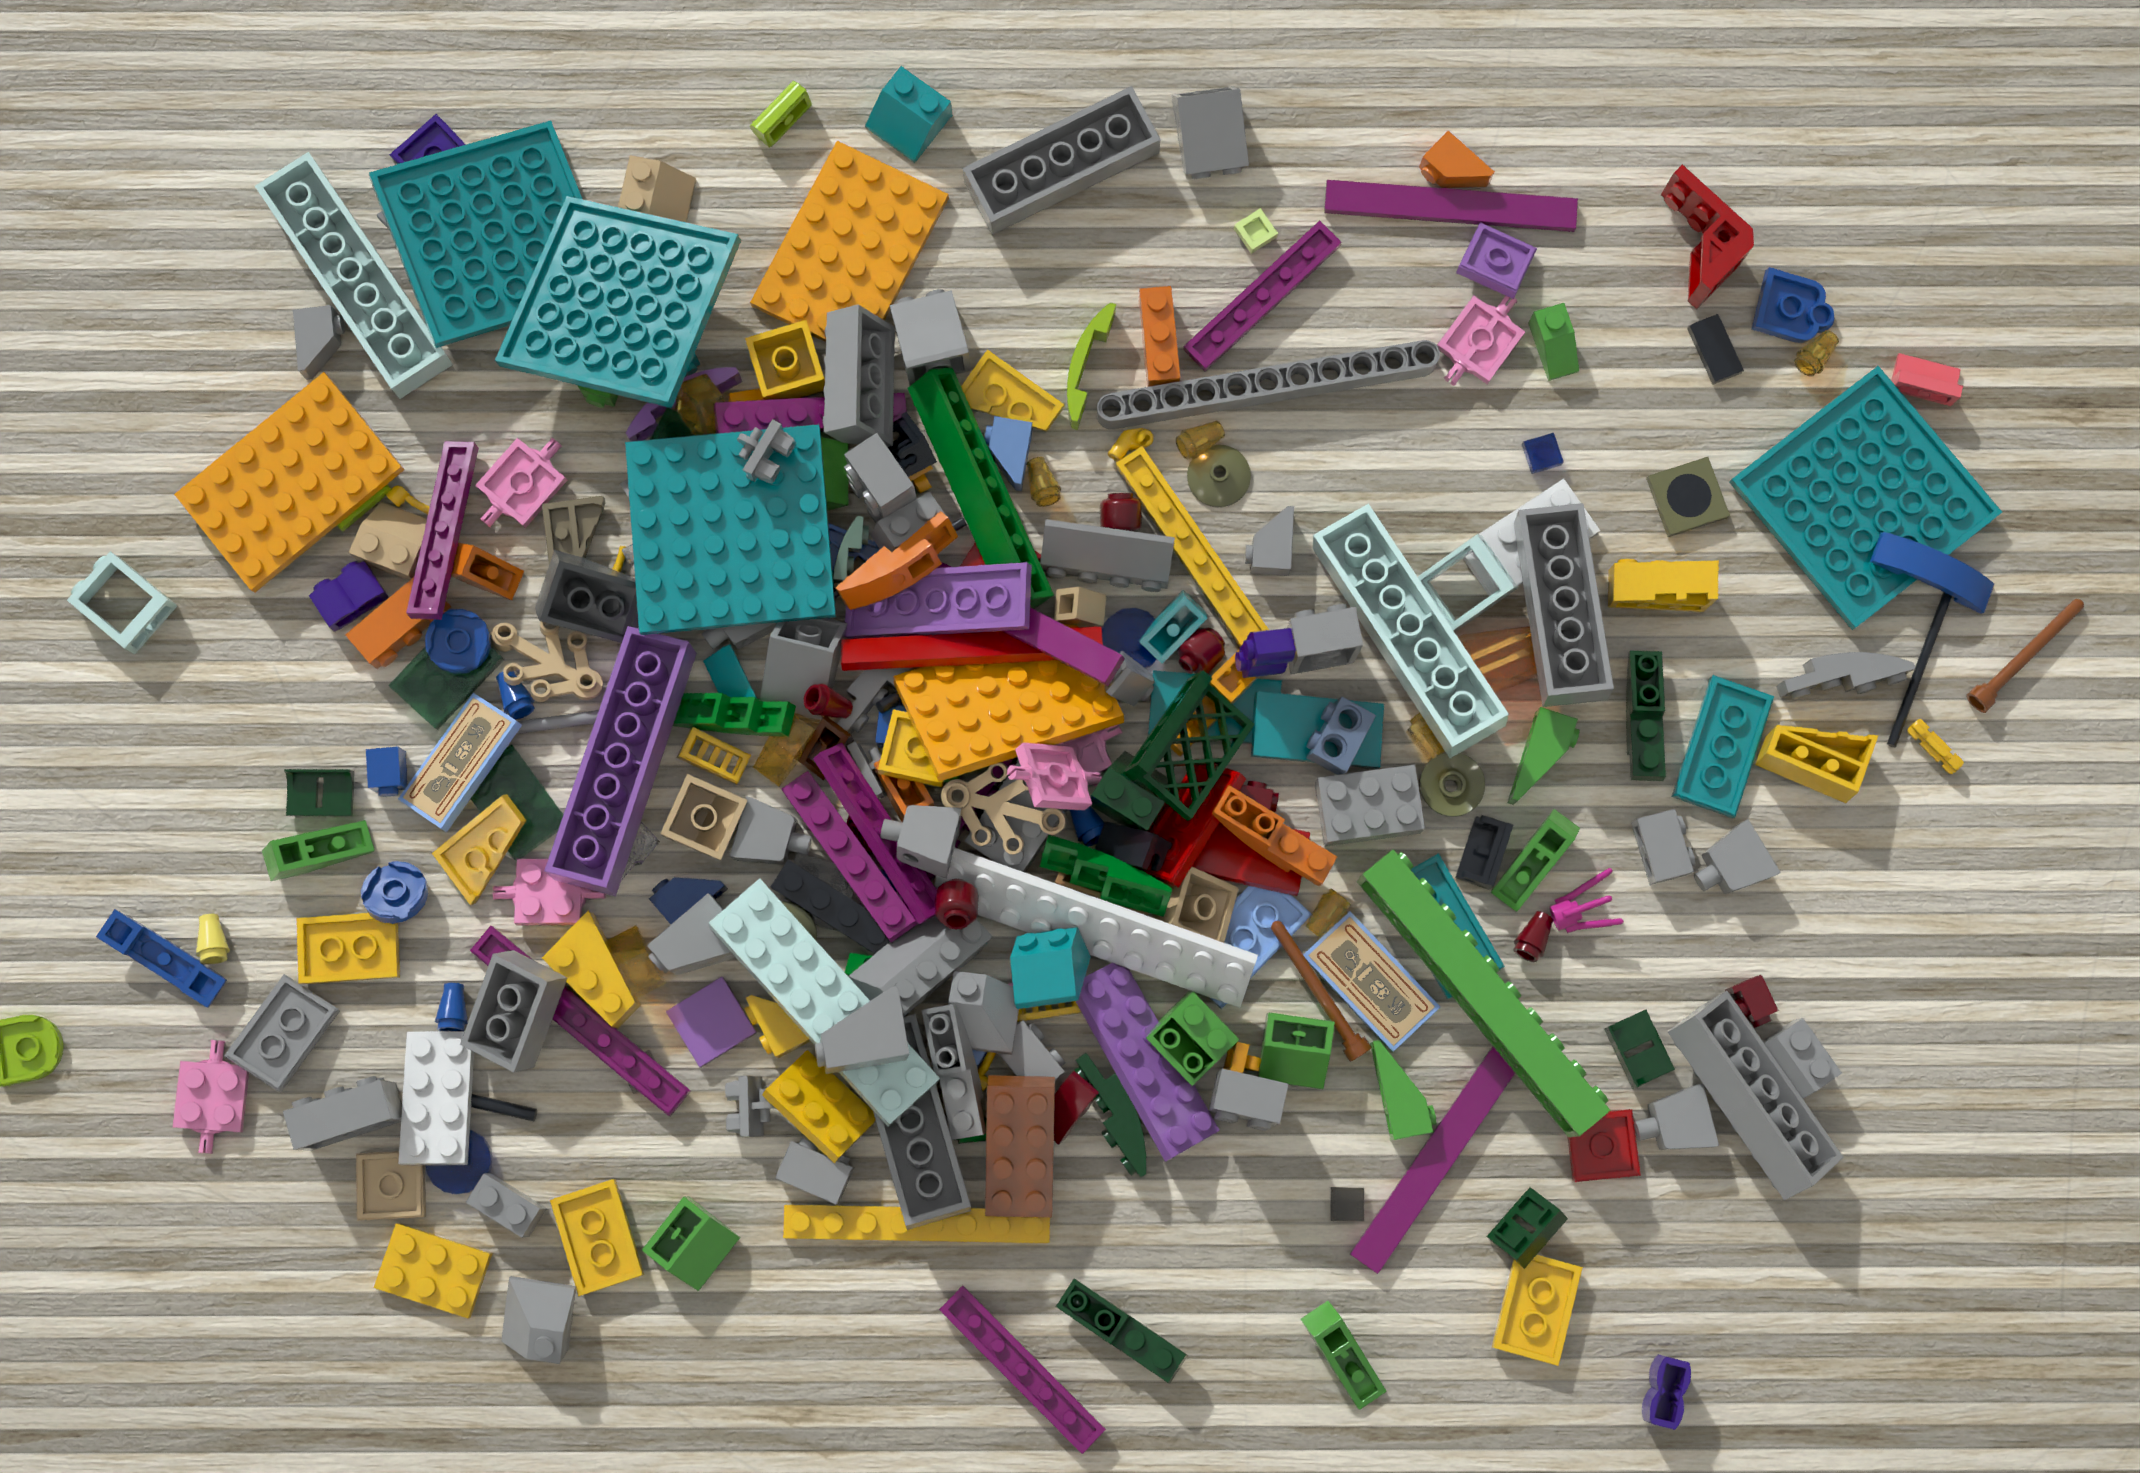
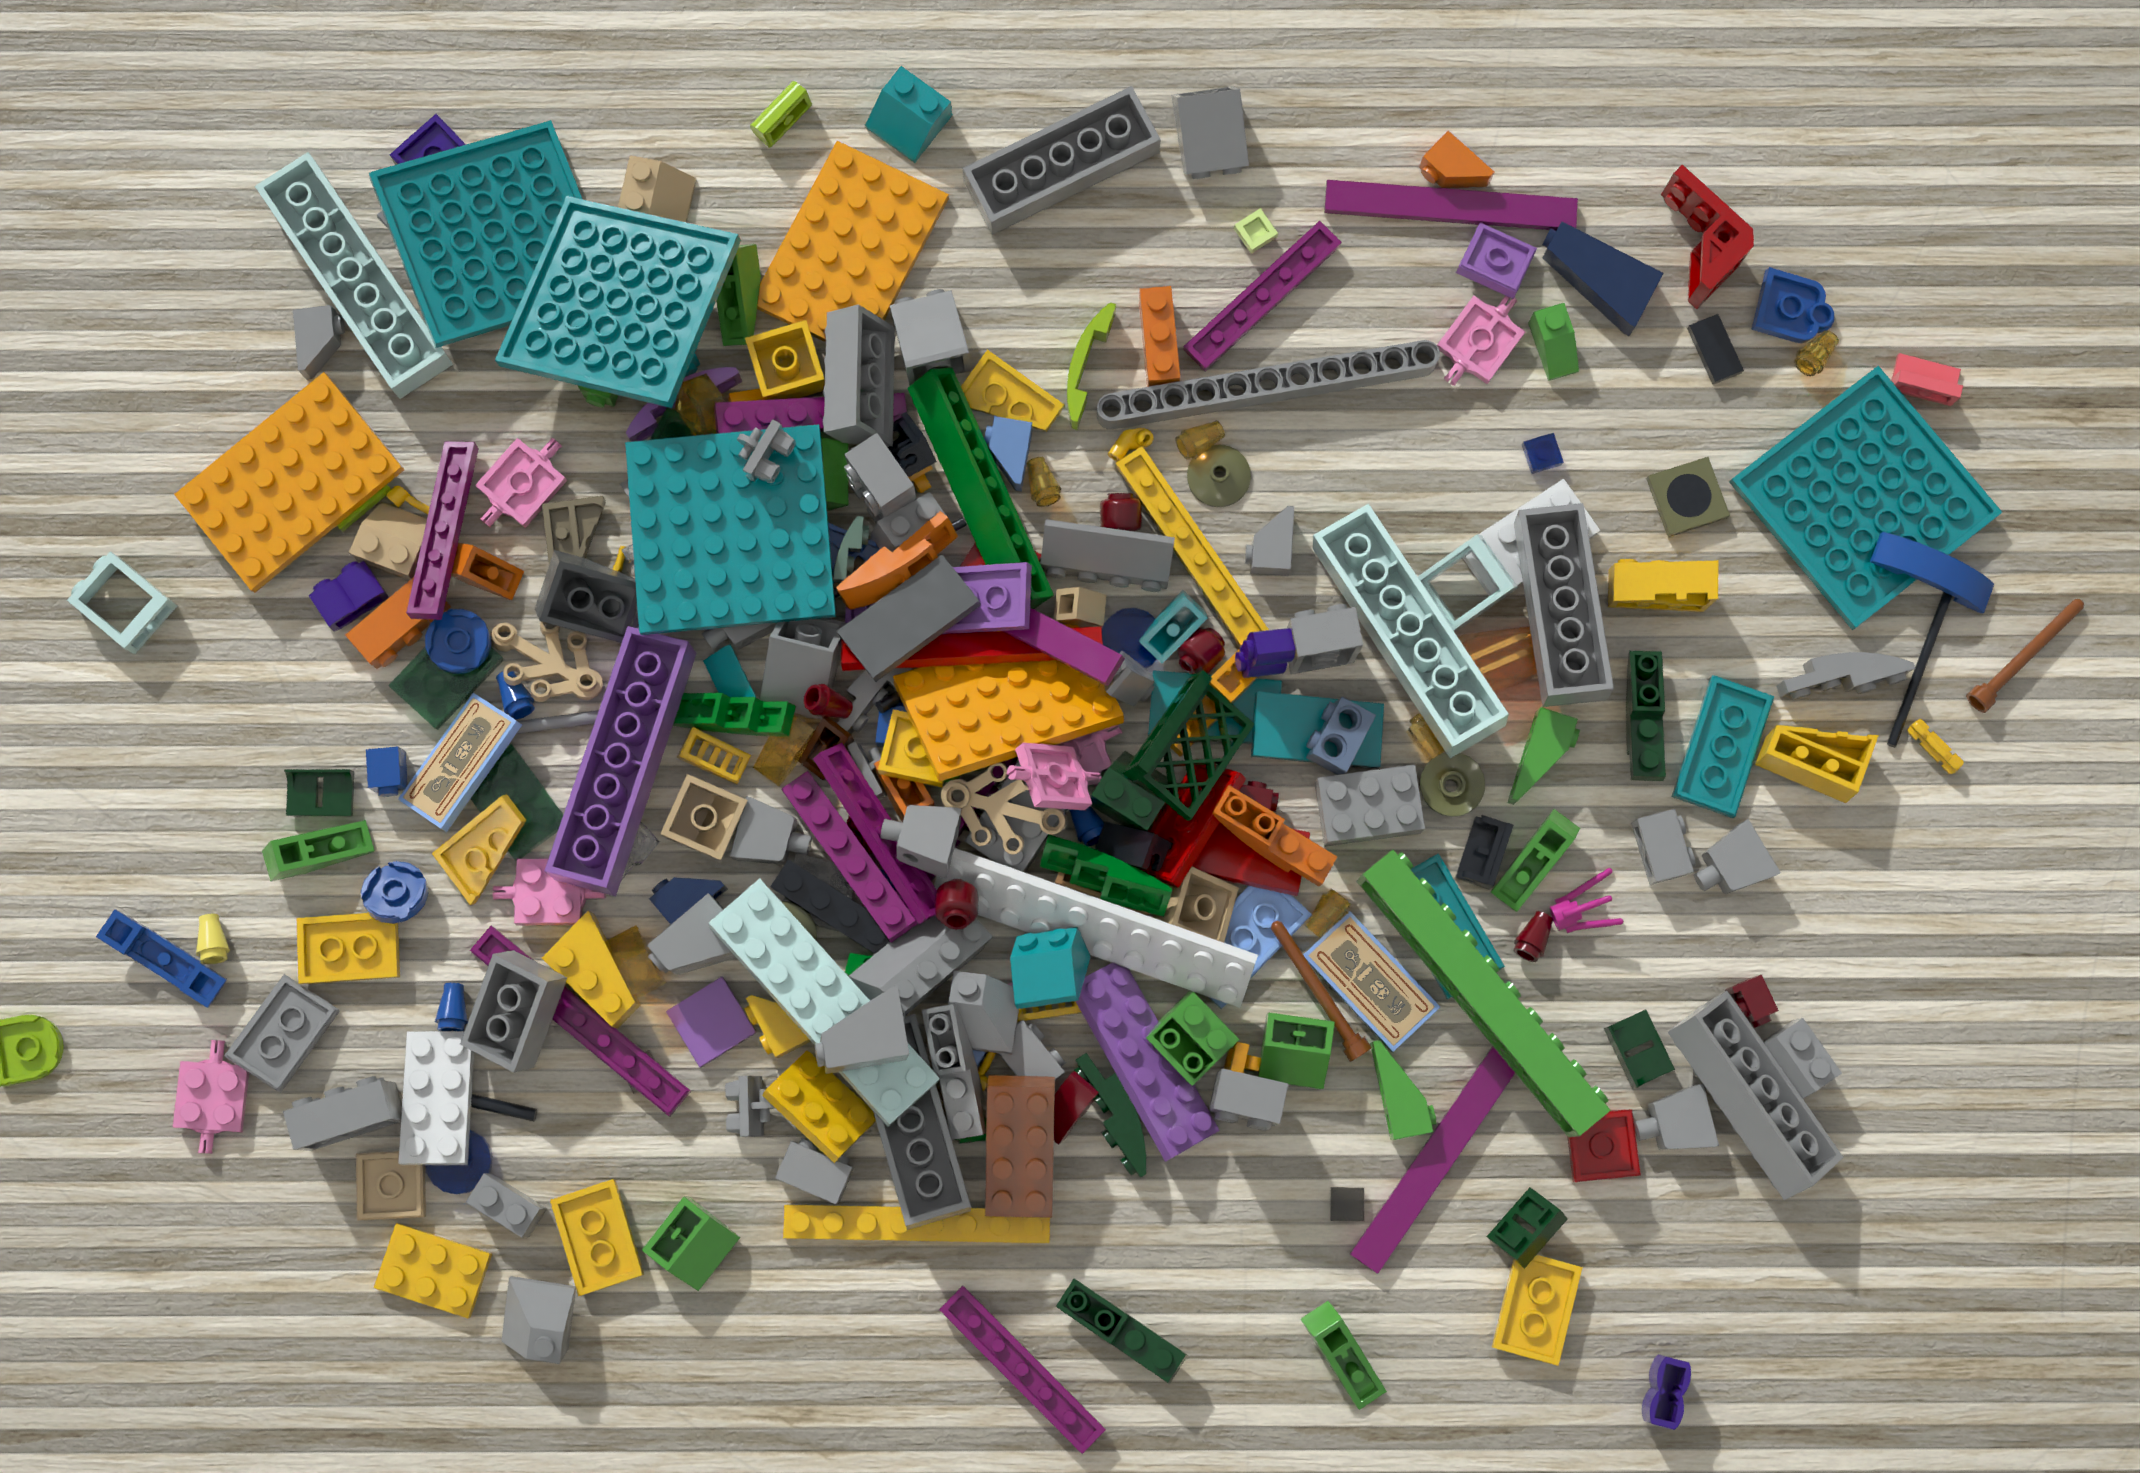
(739, 297): none -> bright green slope
(908, 618): none -> dark grey tile
(1602, 274): none -> dark blue slope

